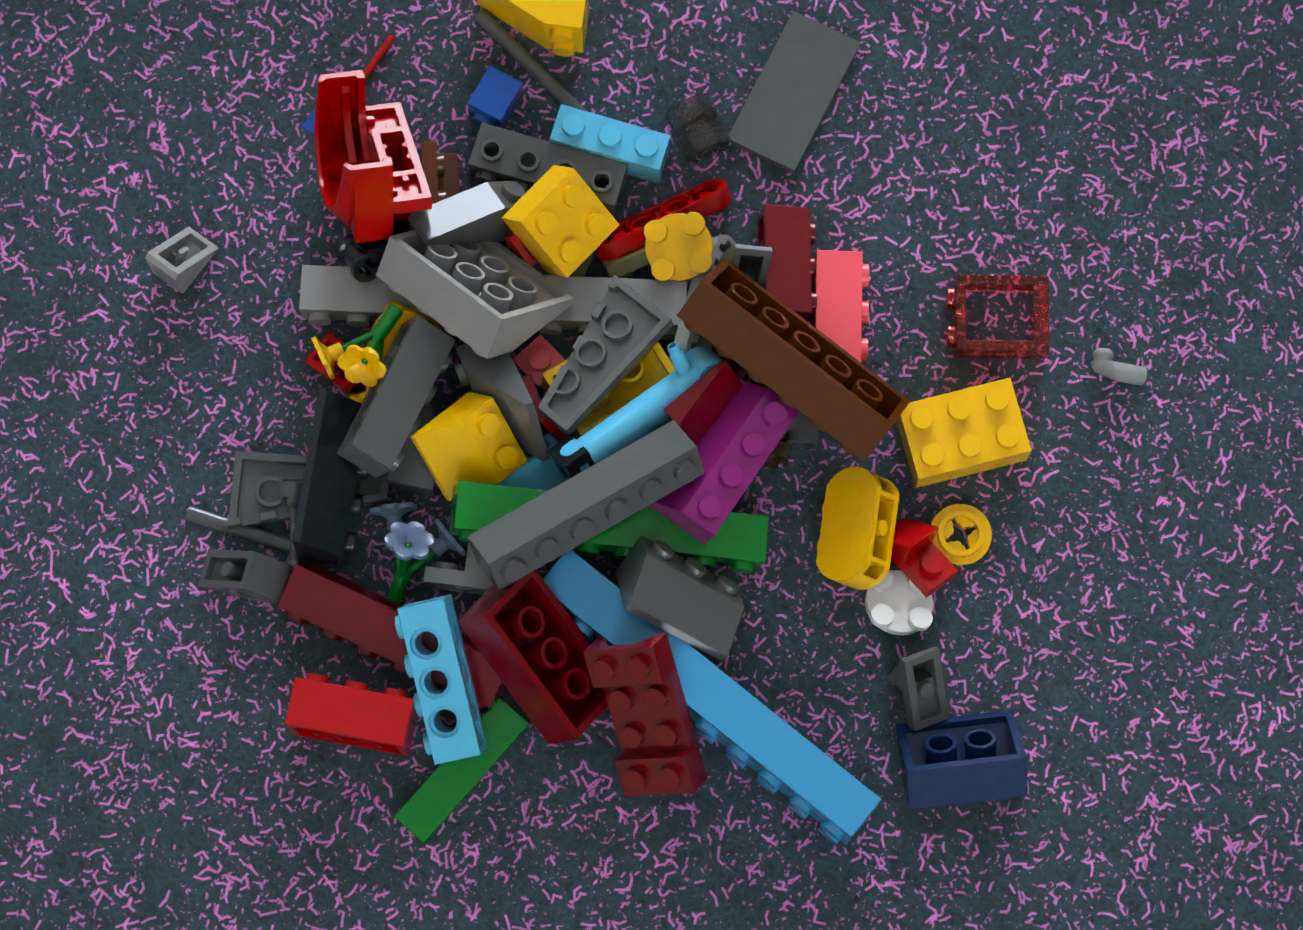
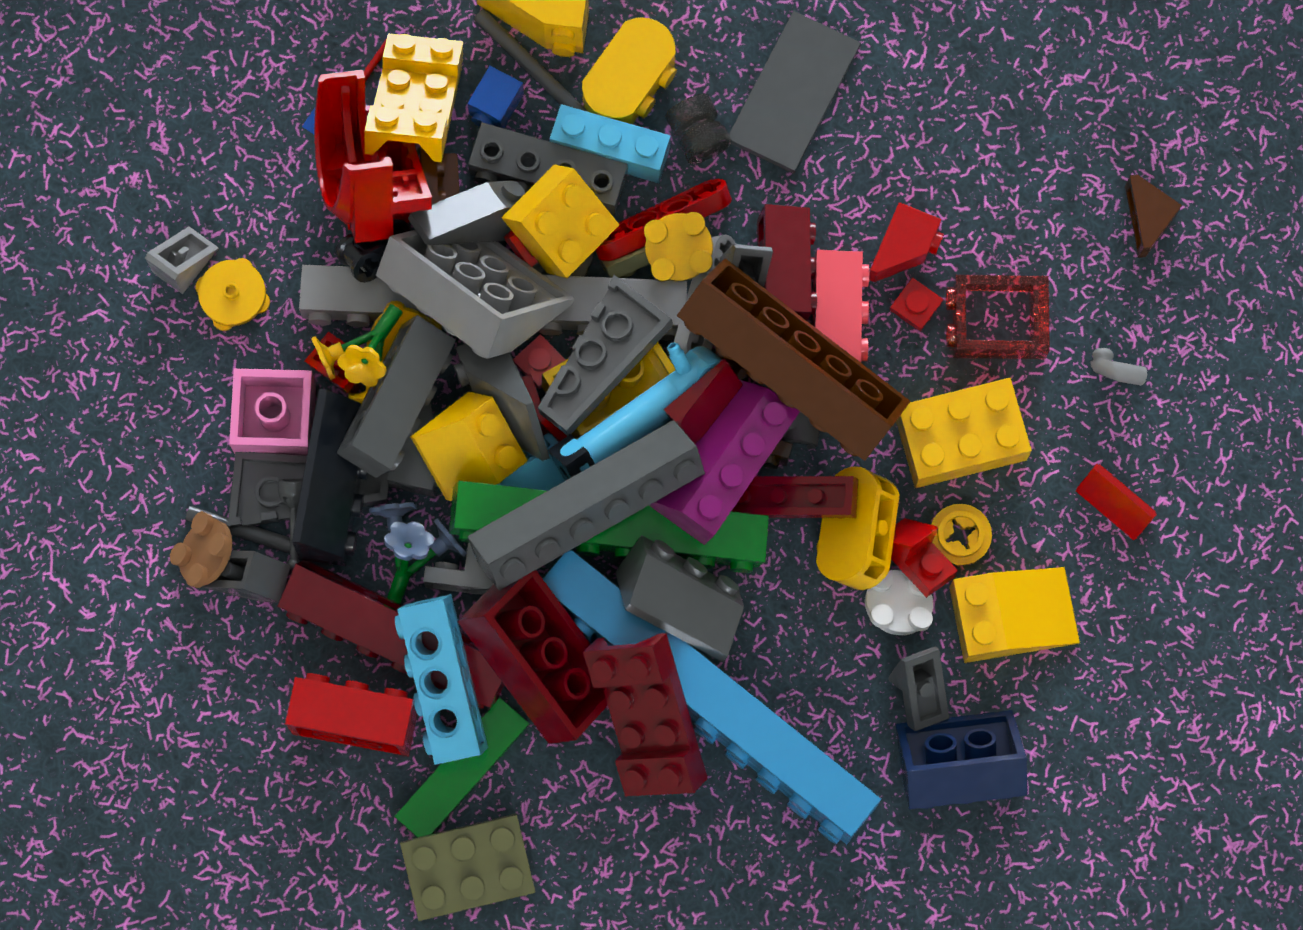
(203, 551): none -> medium nougat piece
(232, 293): none -> yellow piece
(272, 411): none -> bright pink brick
(415, 93): none -> yellow piece
(467, 867): none -> olive plate
(631, 71): none -> yellow brick
(800, 497): none -> dark red plate
(906, 242): none -> red slope
(916, 304): none -> red plate
(1013, 613): none -> yellow slope
(1116, 501): none -> red slope
(1149, 212): none -> reddish brown slope

